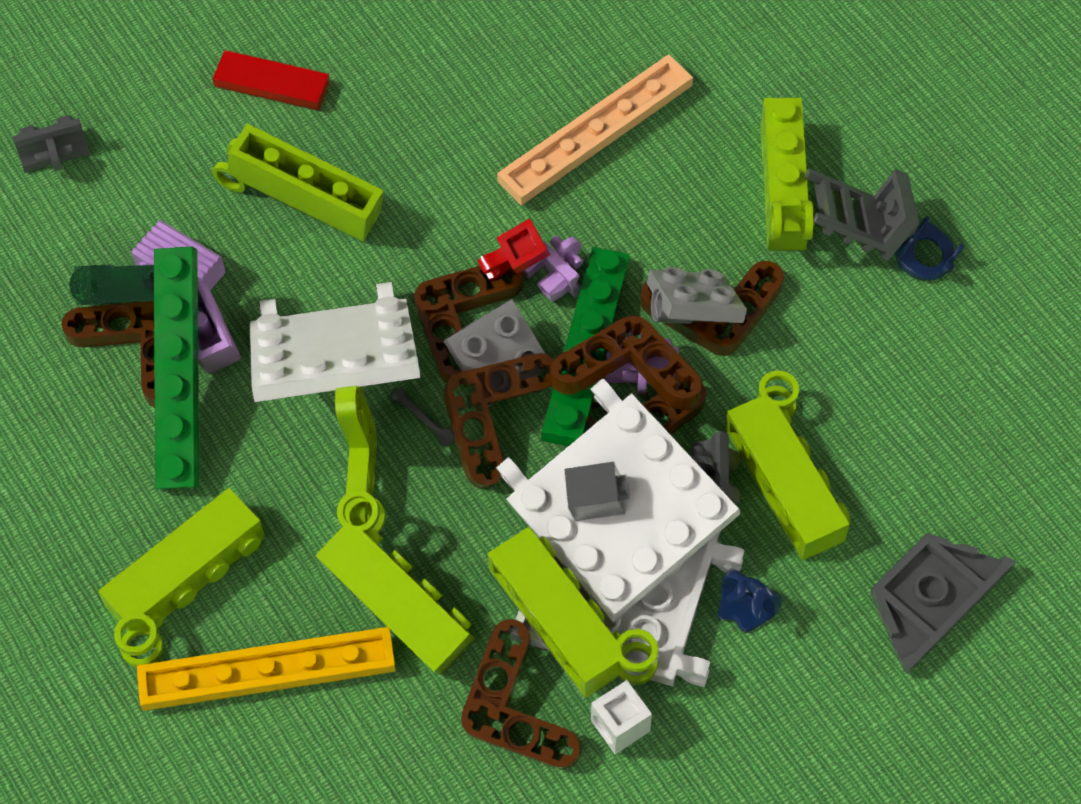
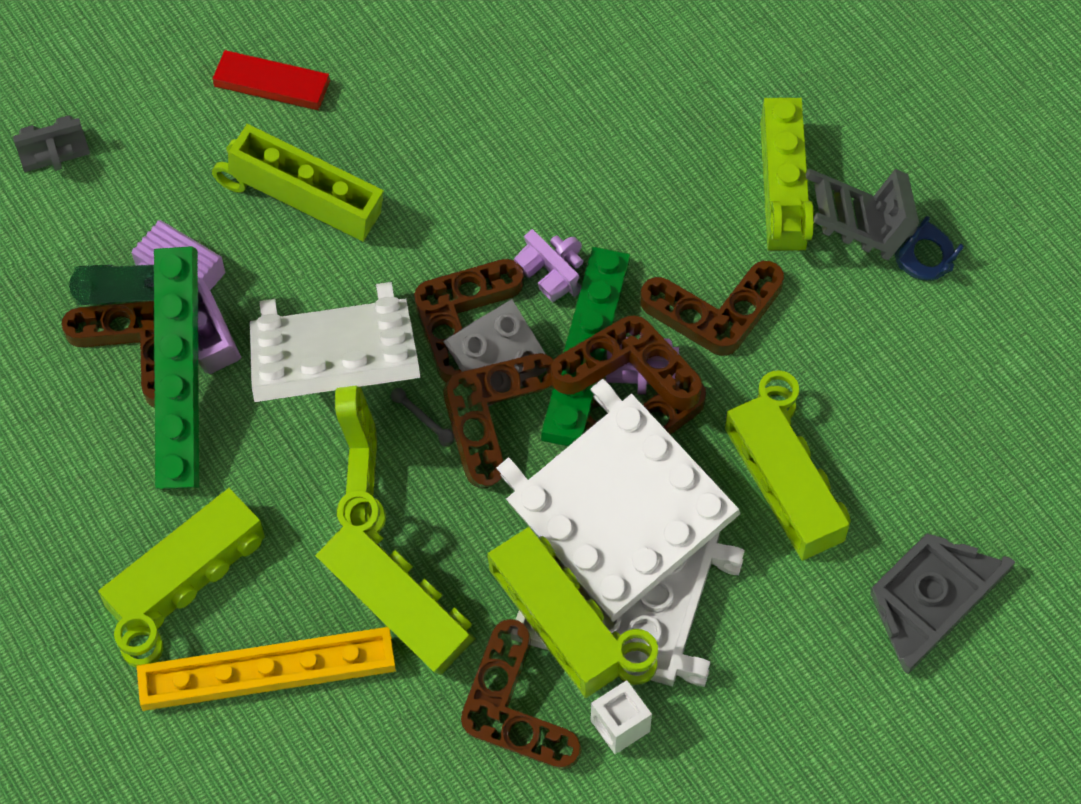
(519, 249): red plate -> none
(594, 130): light nougat plate -> none
(596, 491): dark grey brick -> none
(693, 296): light grey plate -> none
(718, 462): dark grey hips -> none
(747, 601): dark blue piece -> none

